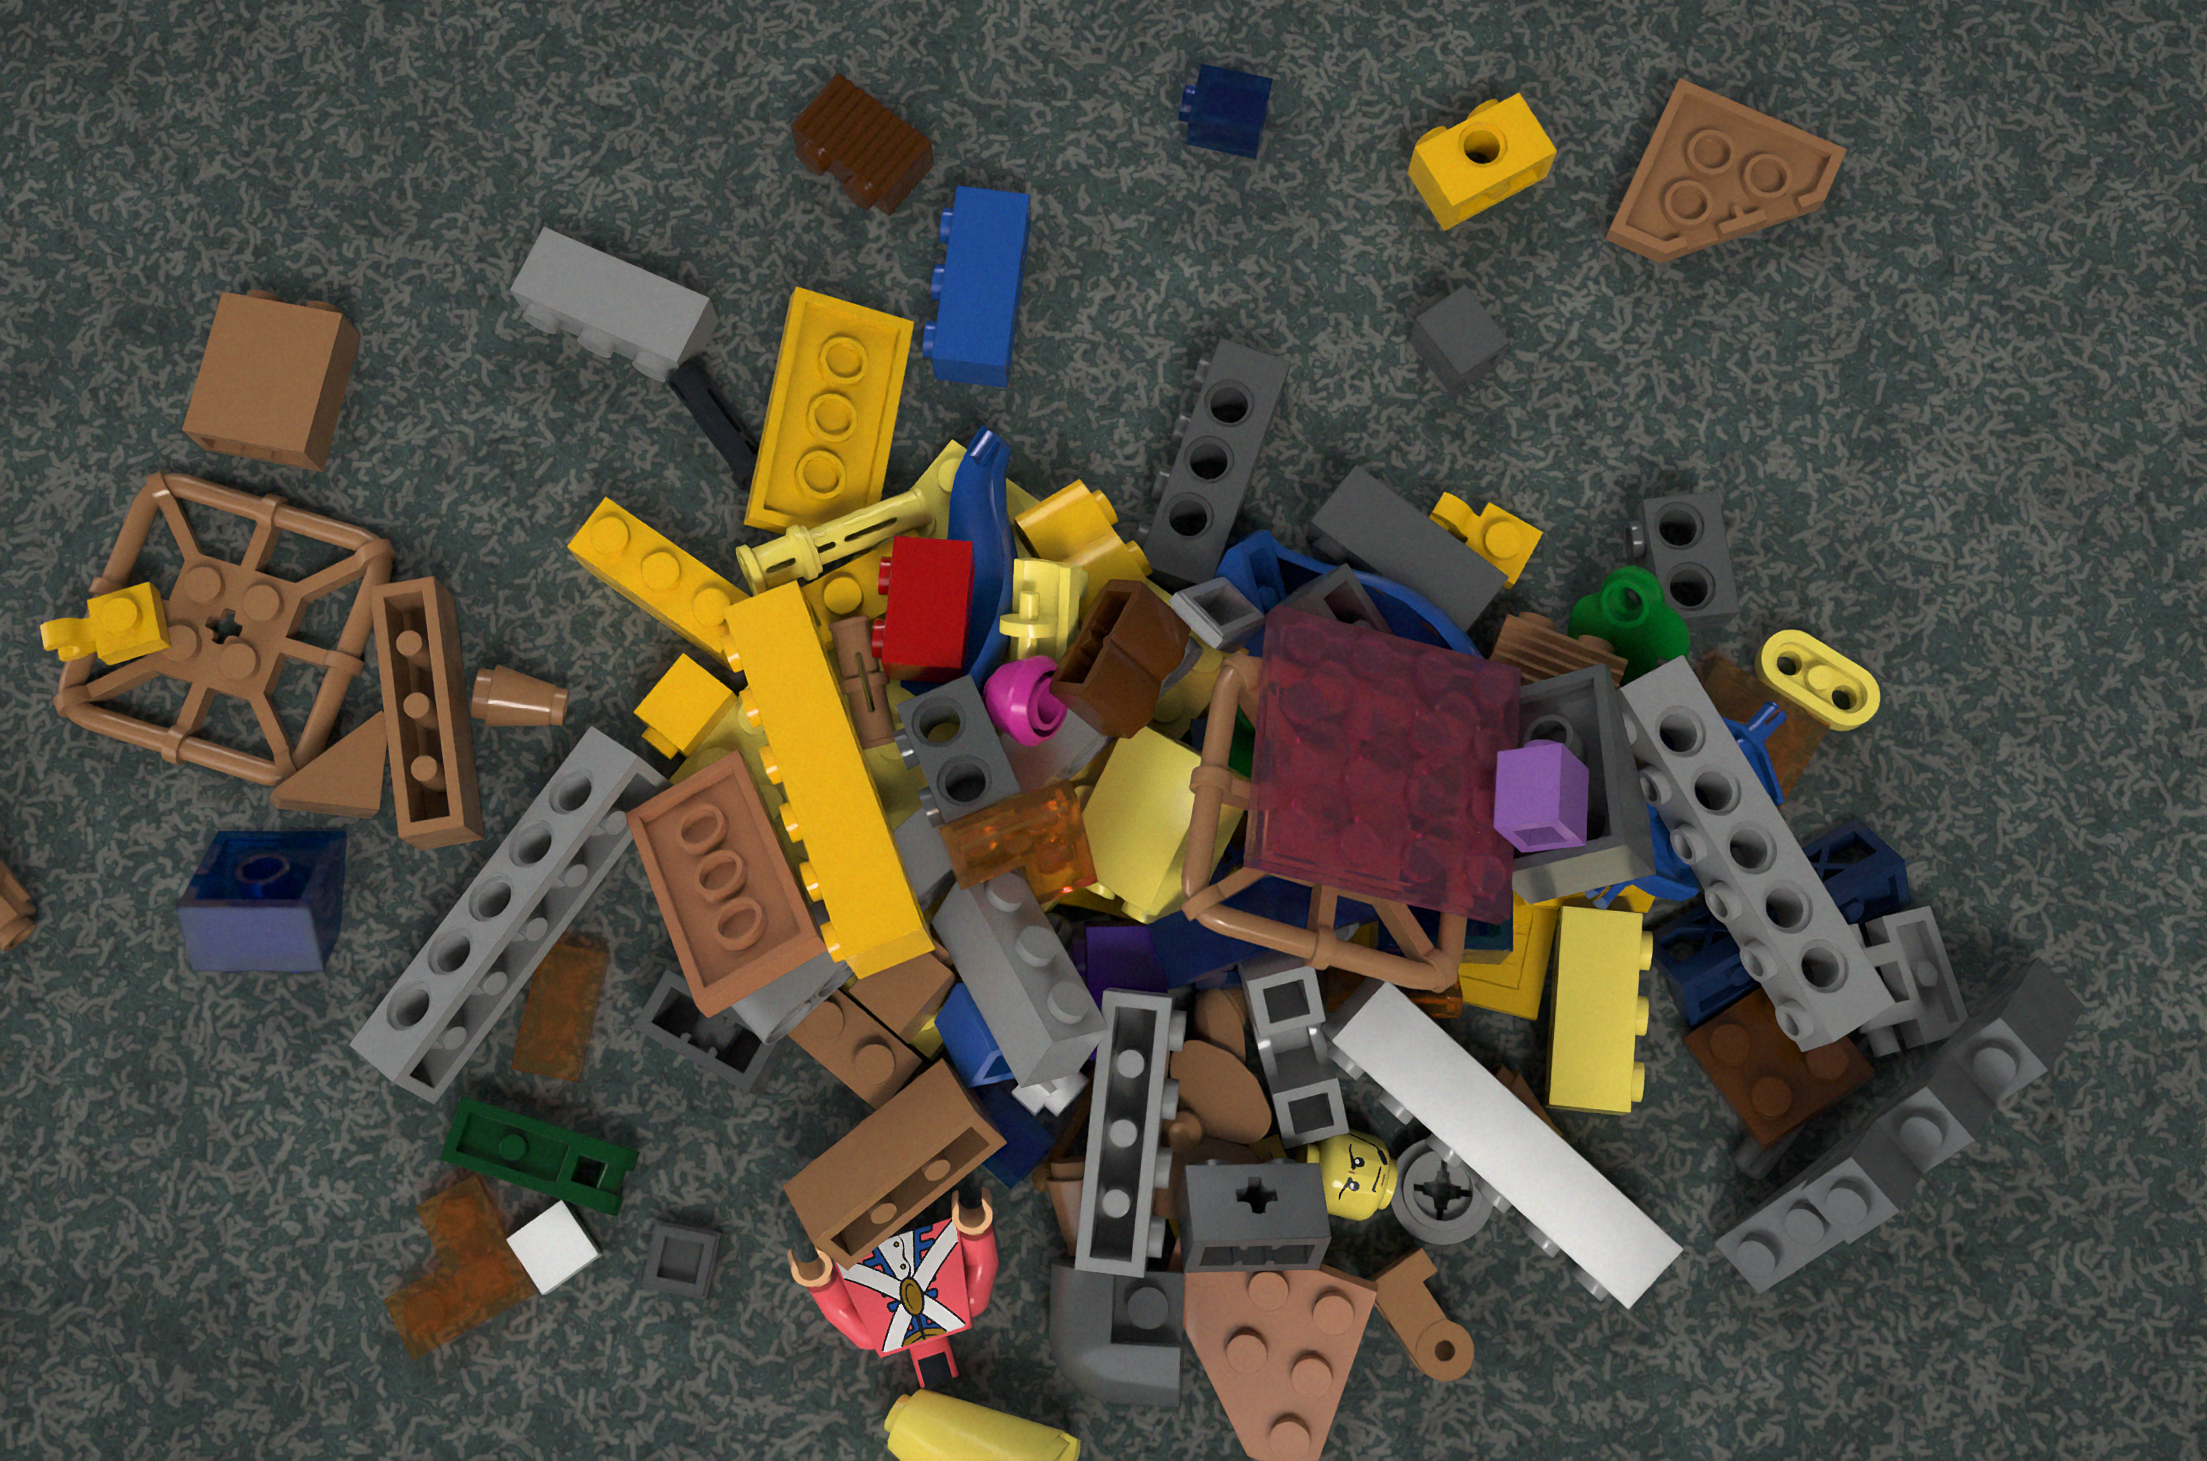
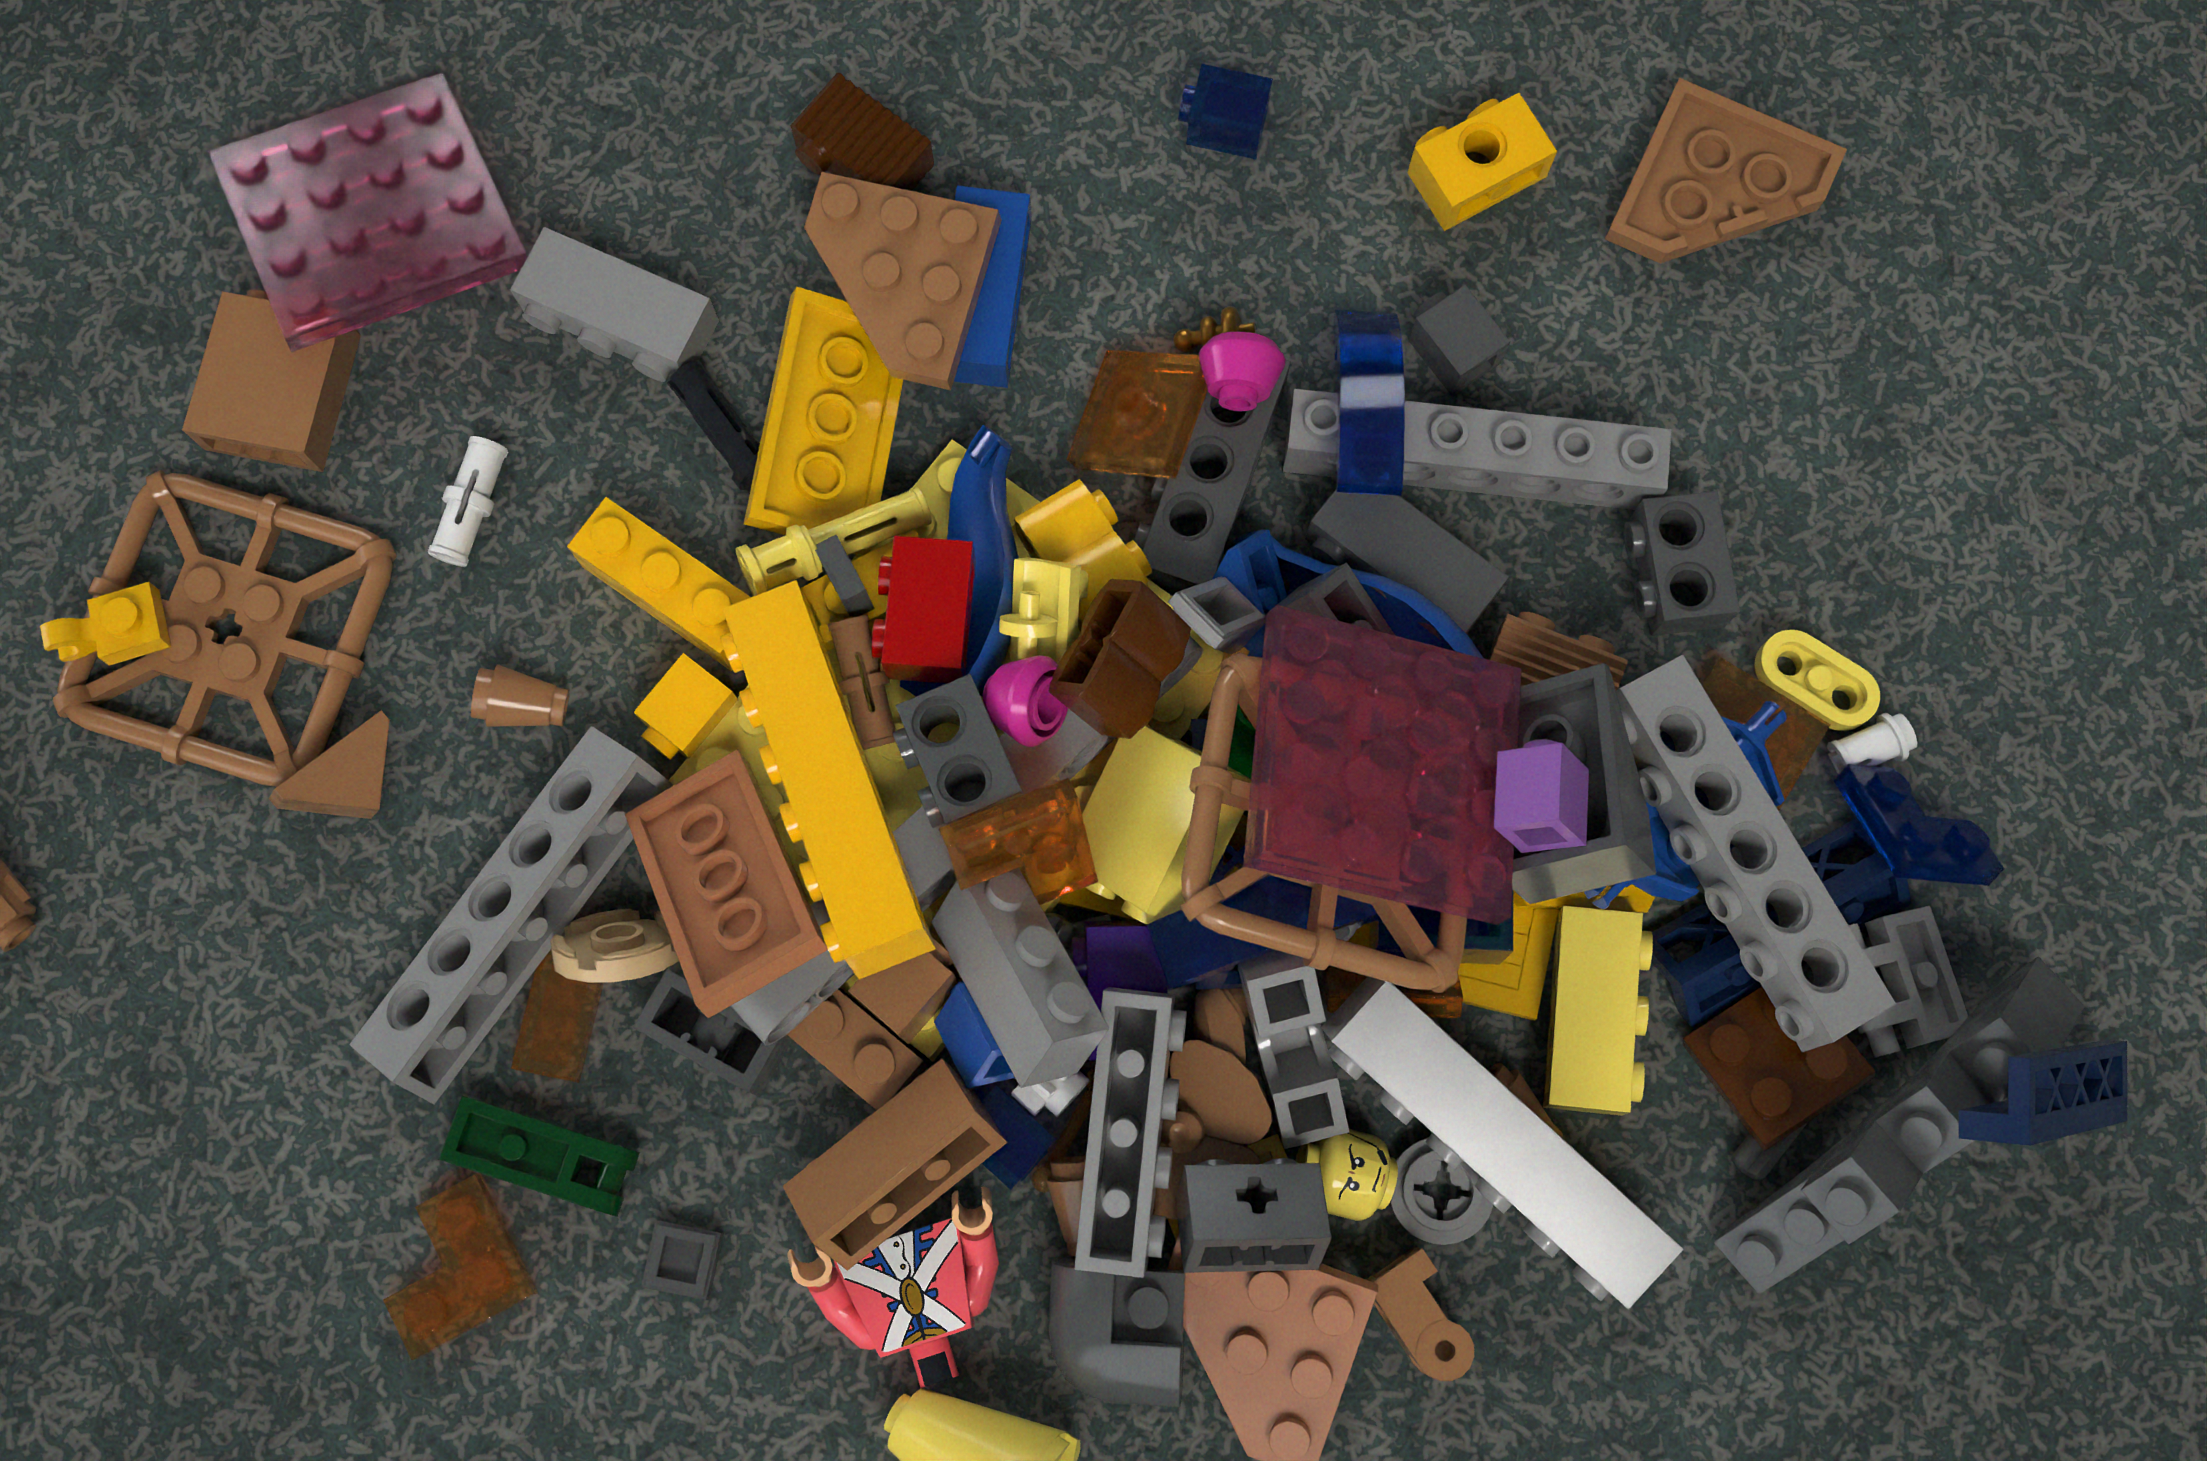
(265, 901): clear blue slope -> none
(367, 211): none -> clear pink plate
(426, 714): medium nougat brick -> none
(480, 464): none -> white pin
(554, 1247): white tile -> none
(613, 947): none -> tan tile
(844, 577): none -> dark grey tile
(905, 269): none -> medium nougat plate
(1140, 414): none -> clear orange plate
(1230, 322): none -> pearl gold hair
(1241, 368): none -> dark pink cone
(1369, 402): none -> clear blue slope
(1493, 535): yellow plate -> none
(1498, 452): none -> light grey brick
(1635, 629): green plate -> none
(1871, 746): none -> white pin
(1908, 839): none -> clear blue plate
(2054, 1095): none -> dark blue fence

